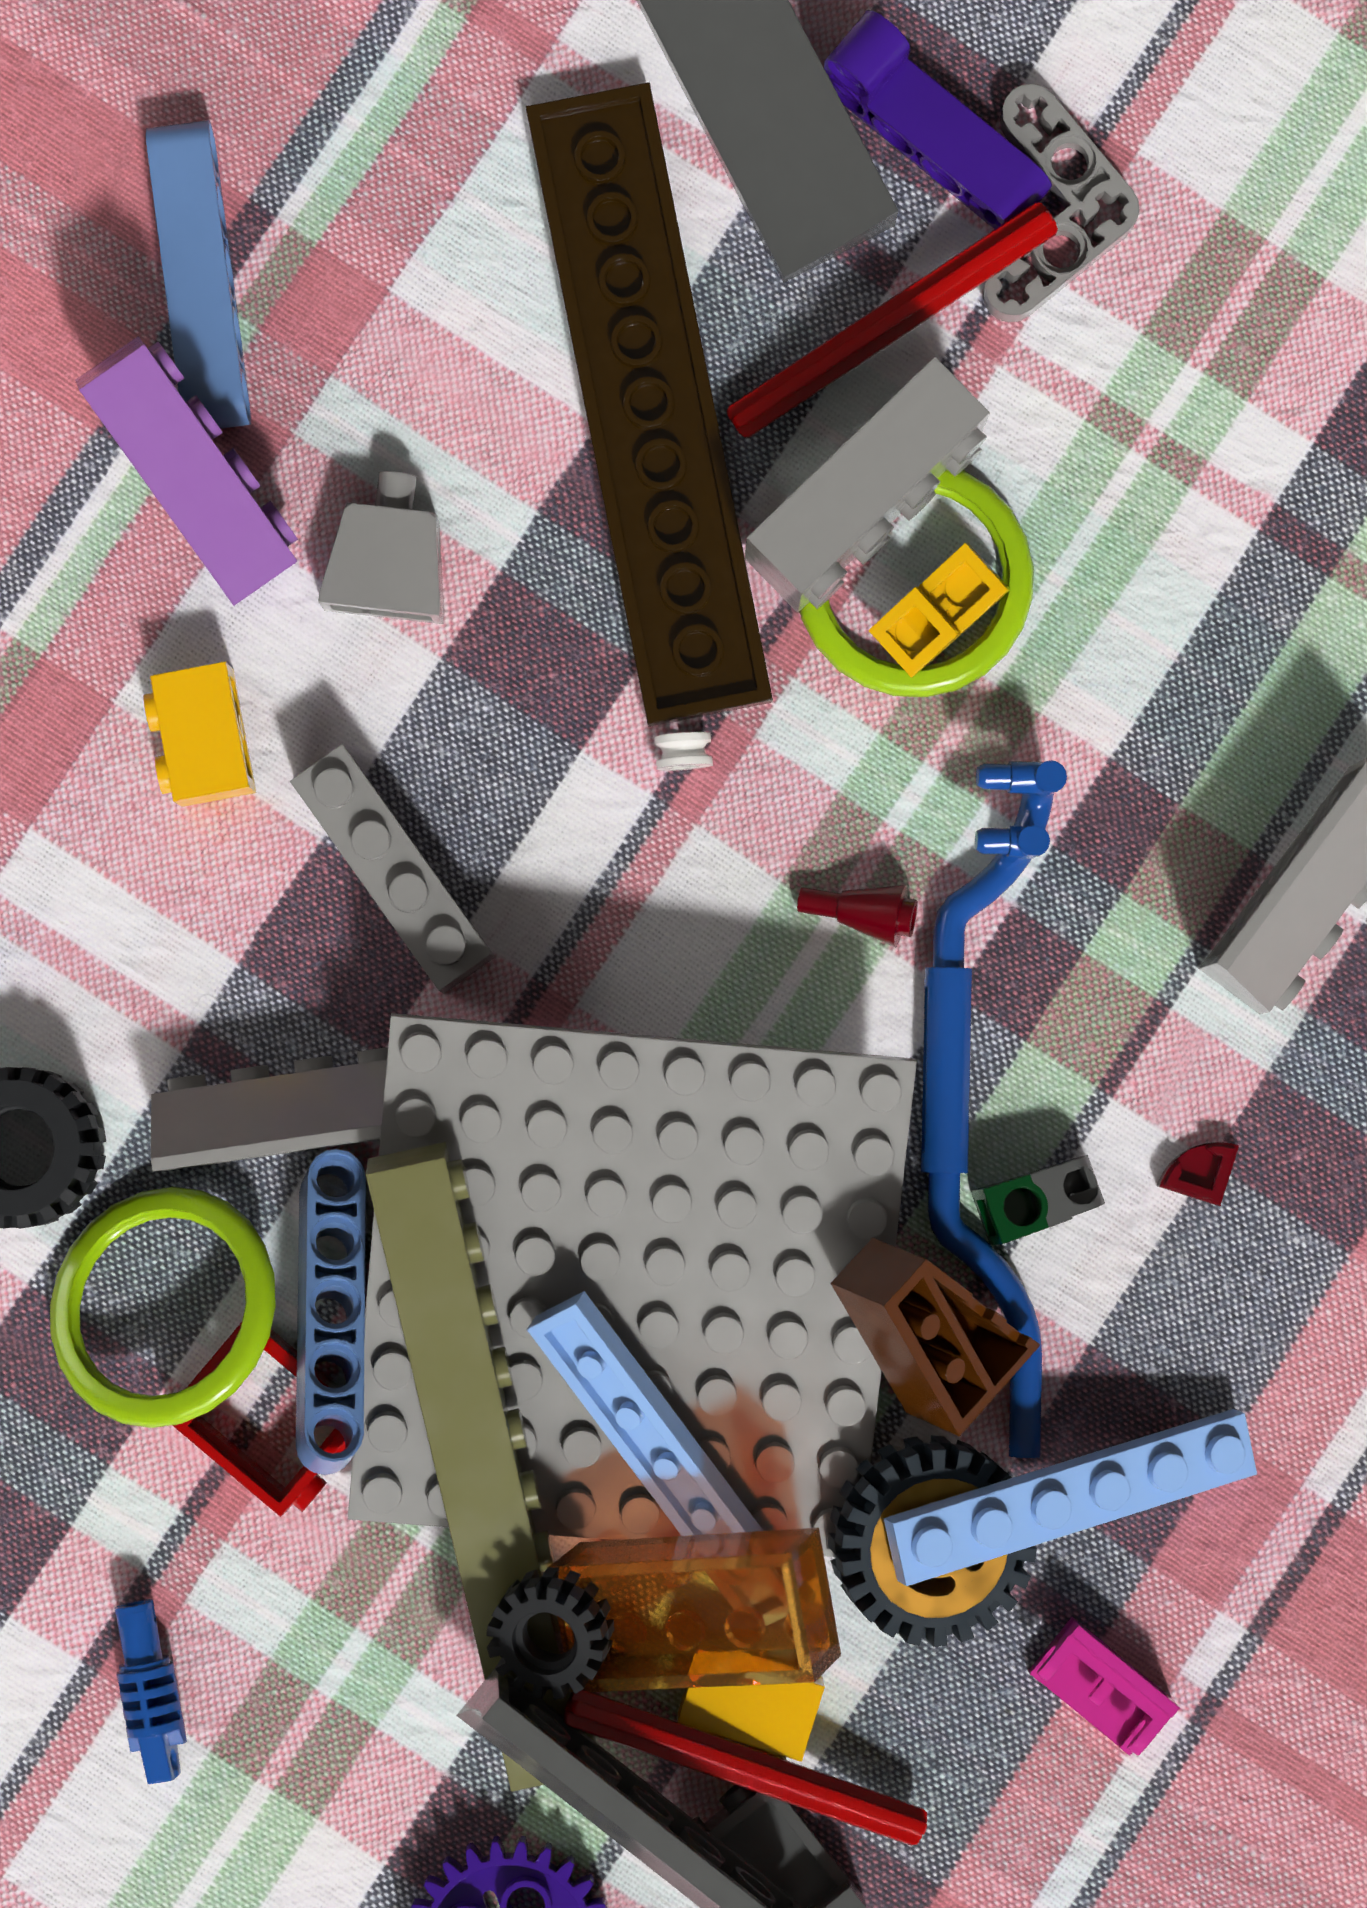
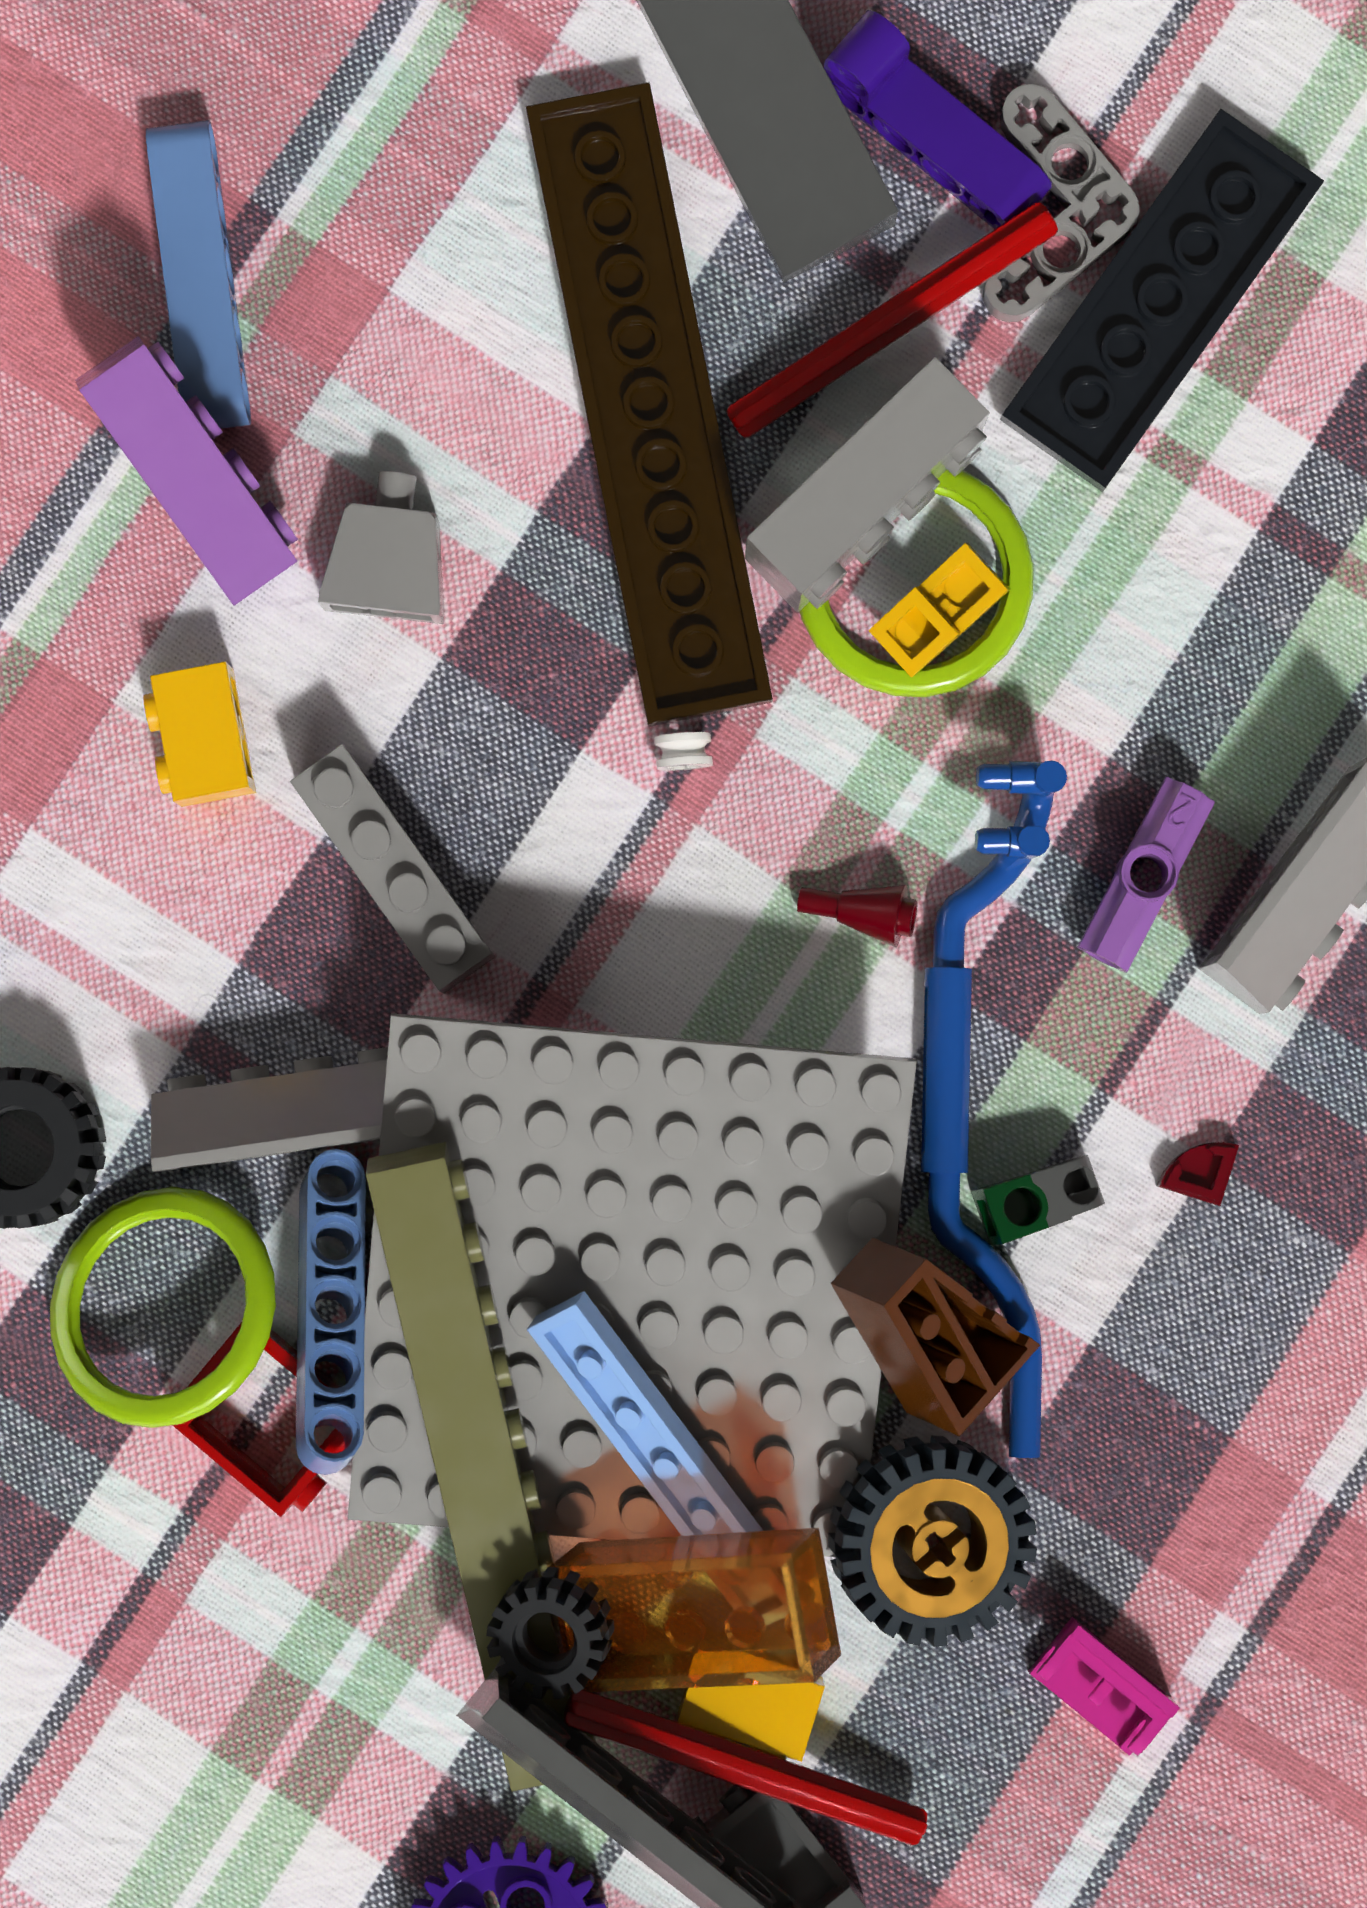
(149, 1693): blue hinge -> none
(1069, 1497): light blue plate -> none
(1161, 300): none -> black plate
(1166, 839): none -> medium lavender piece

